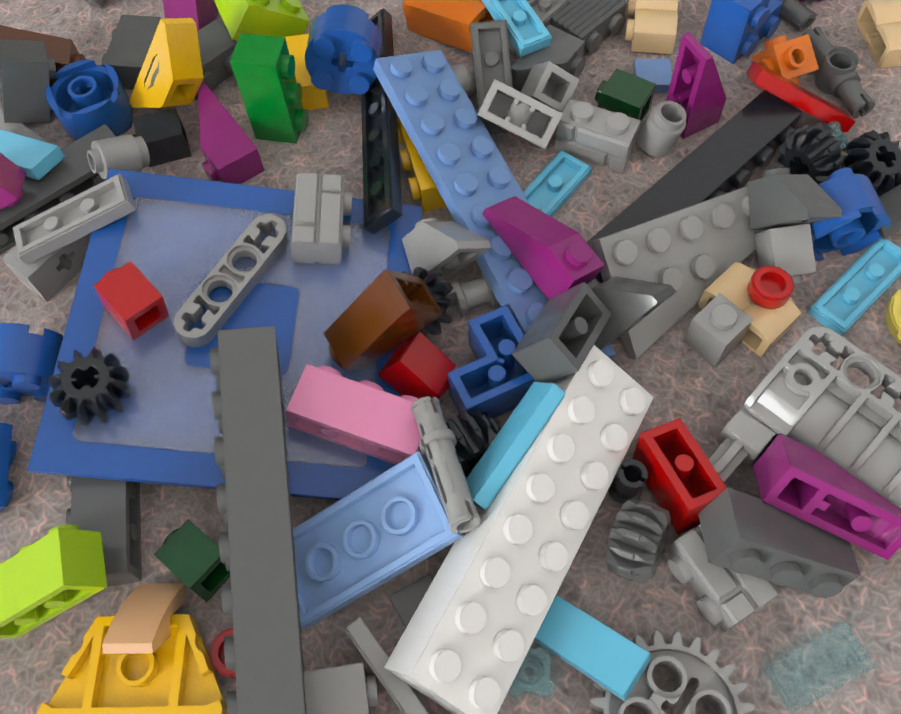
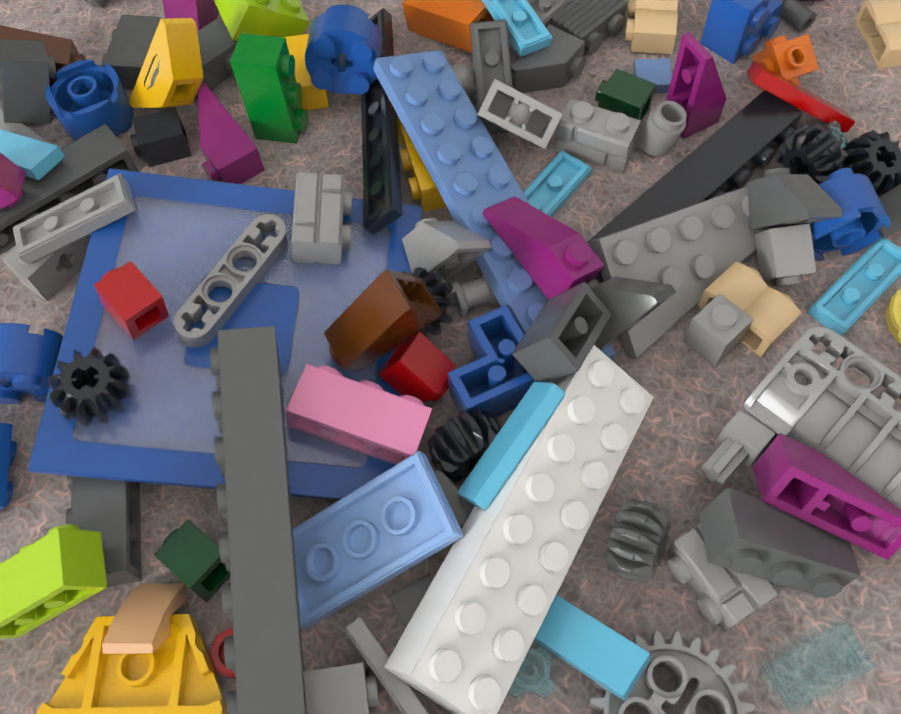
(118, 153): light grey brick -> none
(438, 446): light grey pin -> none
(550, 85): light grey brick -> none
(628, 481): black pin -> none
(678, 473): red brick -> none
(770, 287): red tile -> none
(838, 74): dark grey pin -> none

